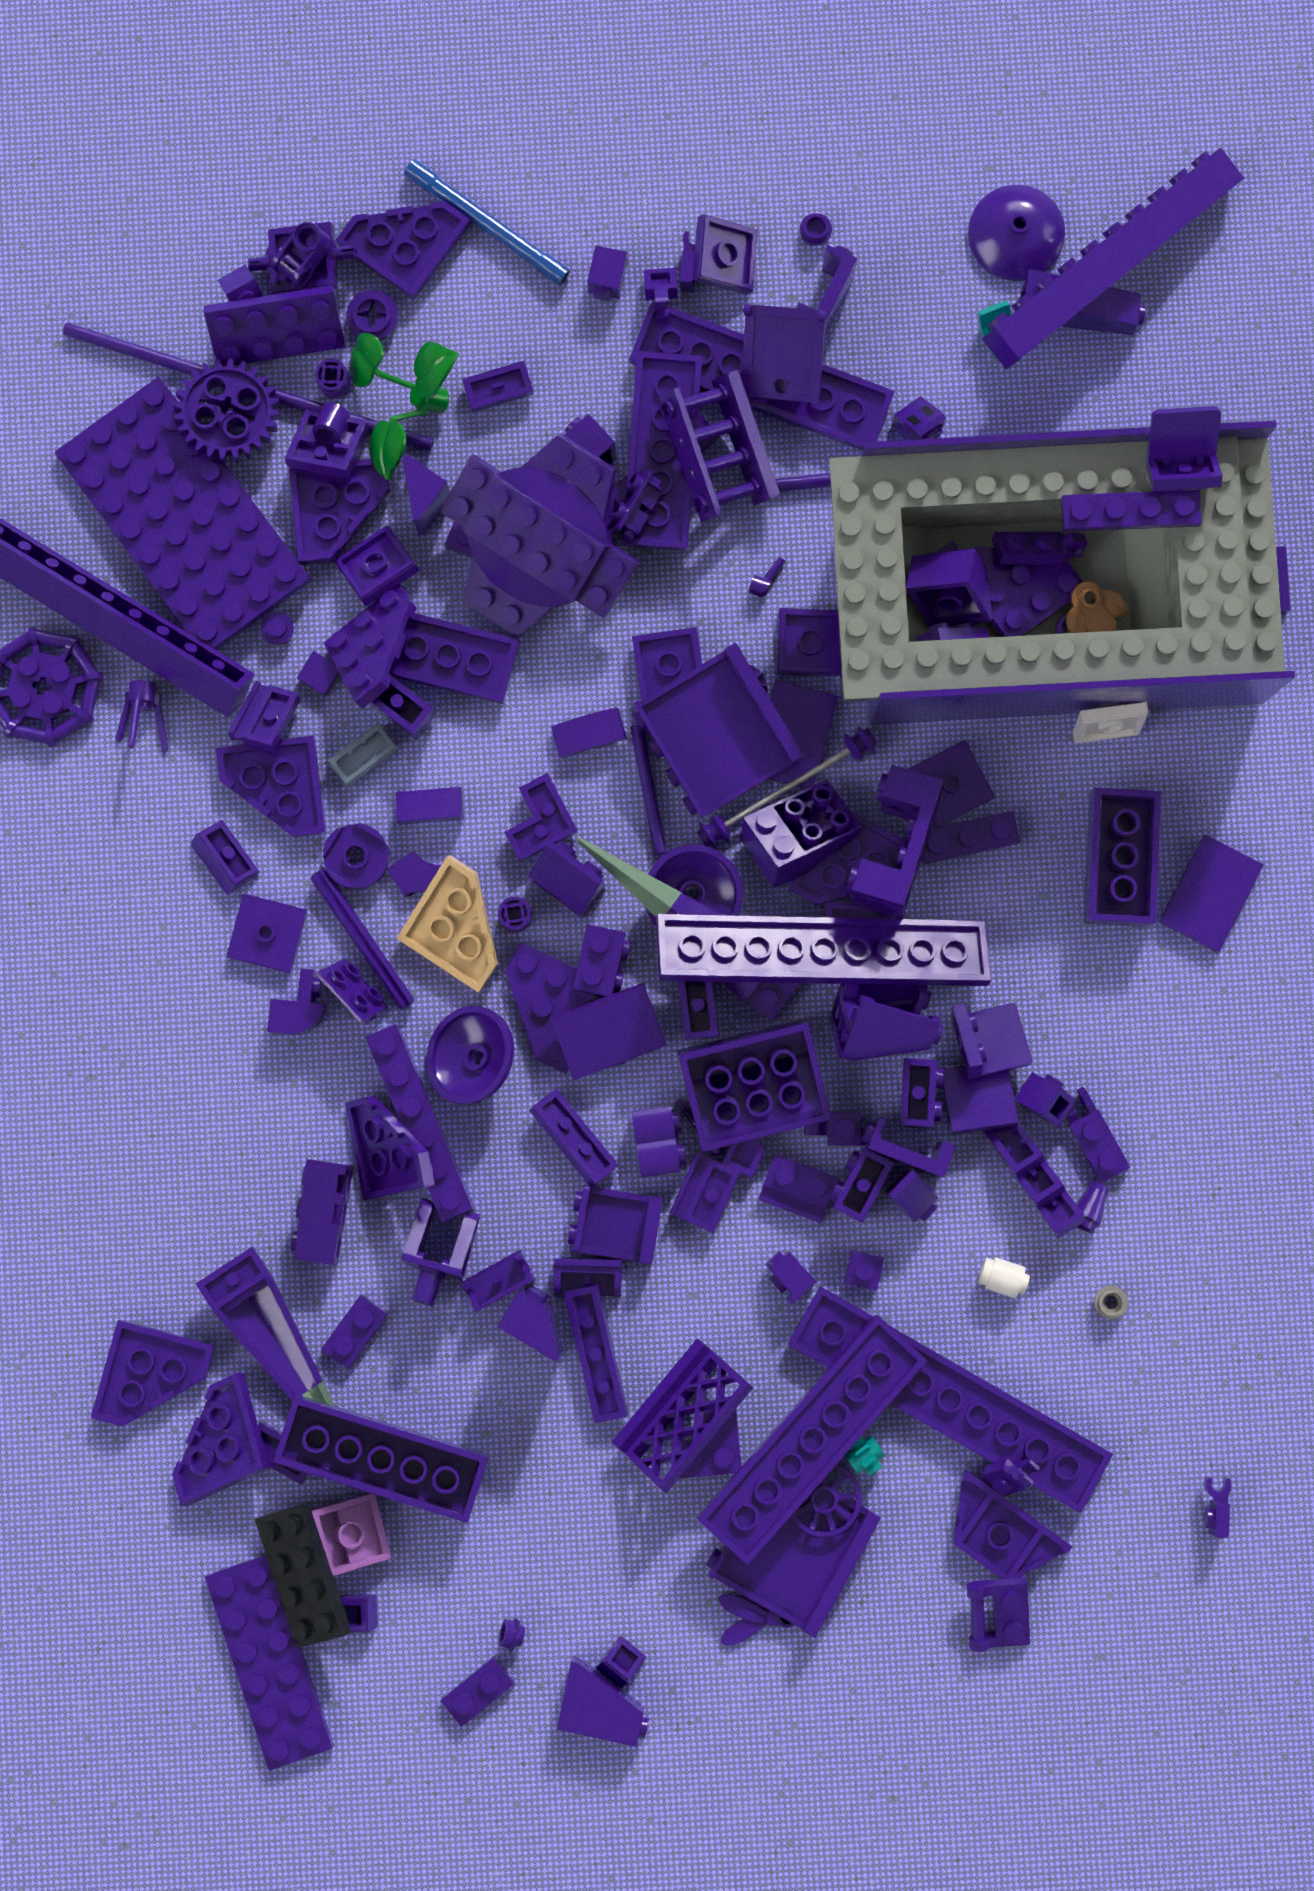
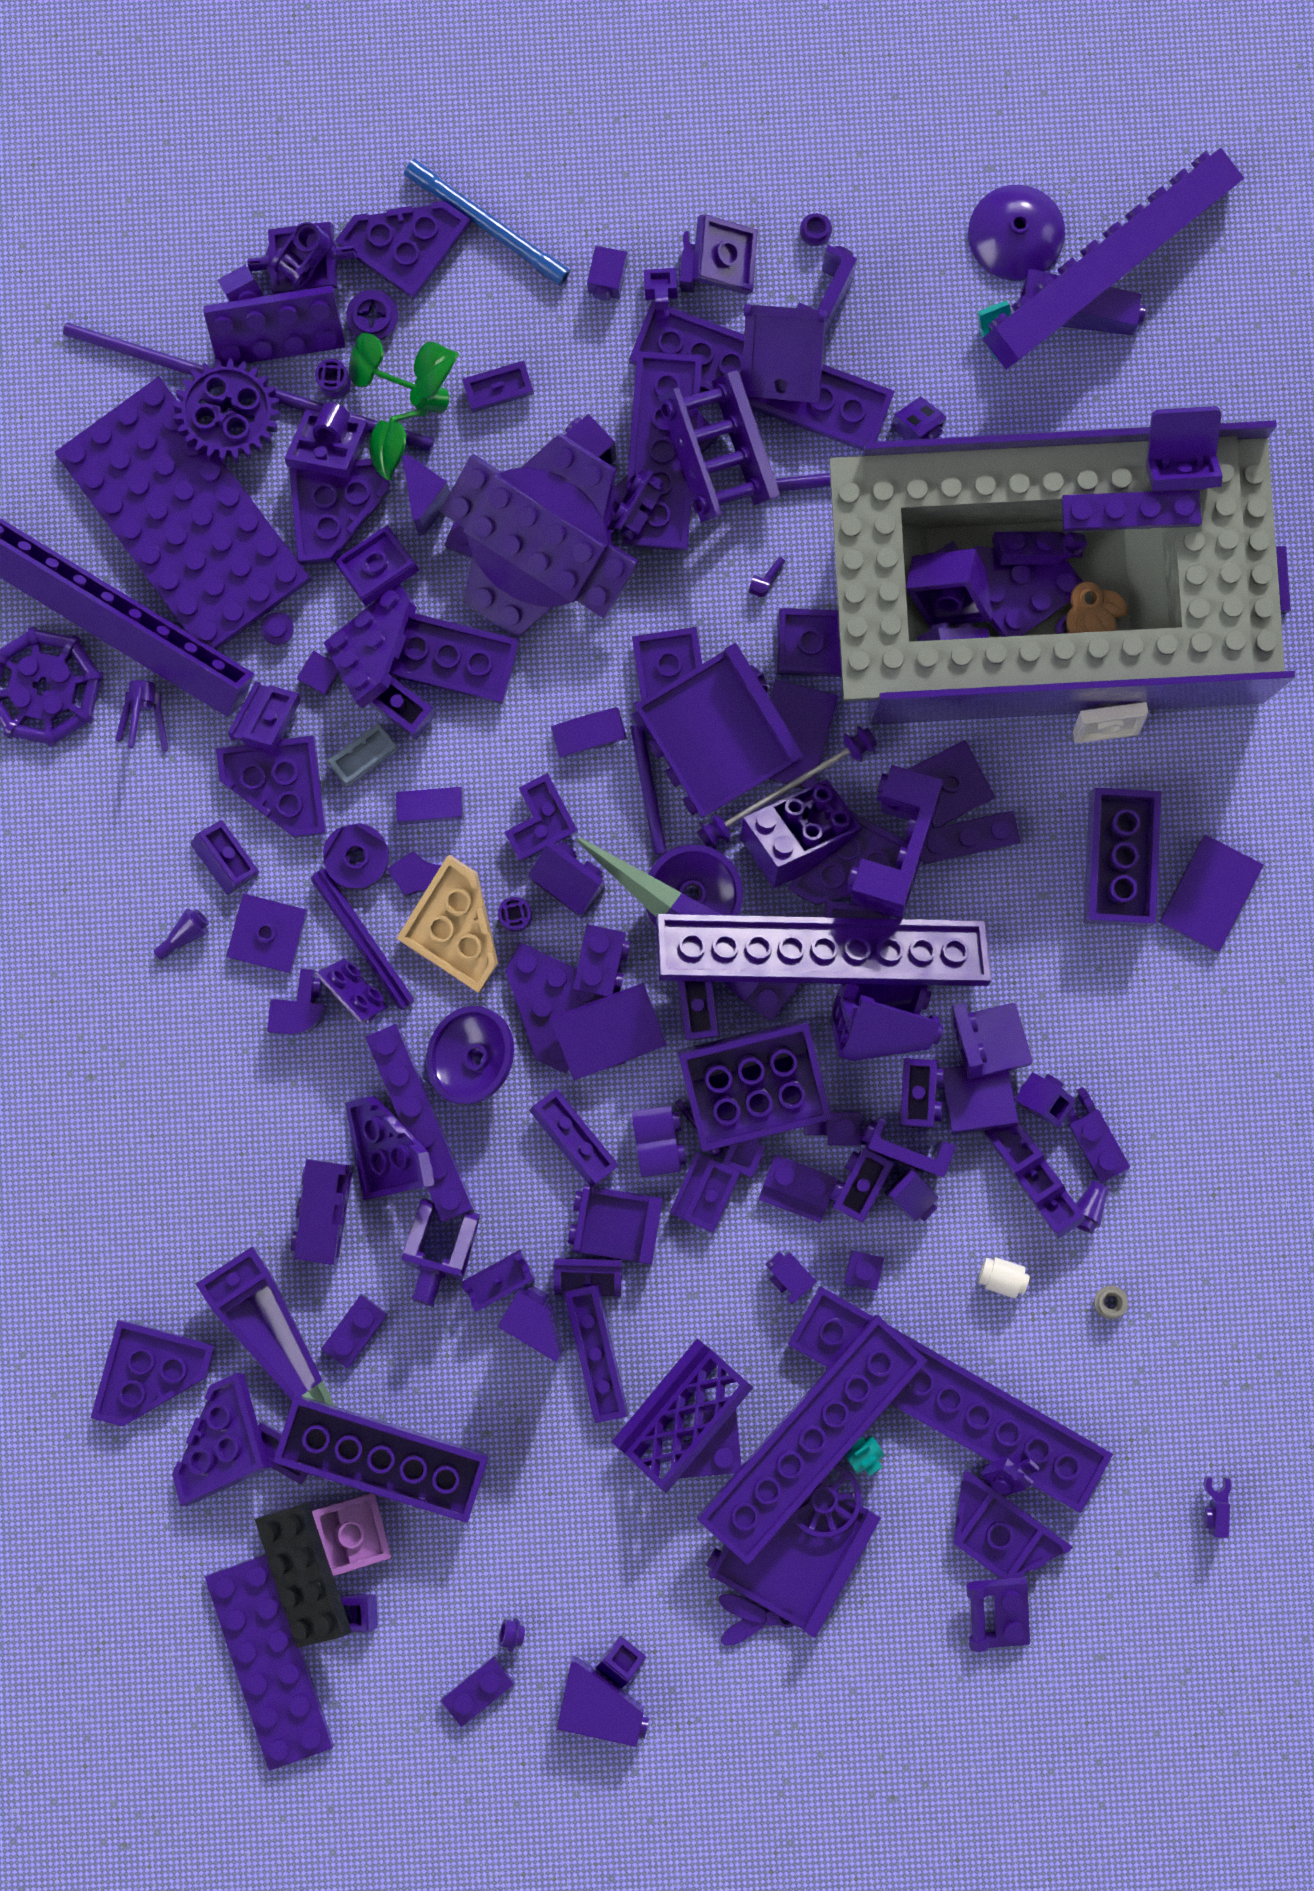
(187, 929): none -> dark purple cone

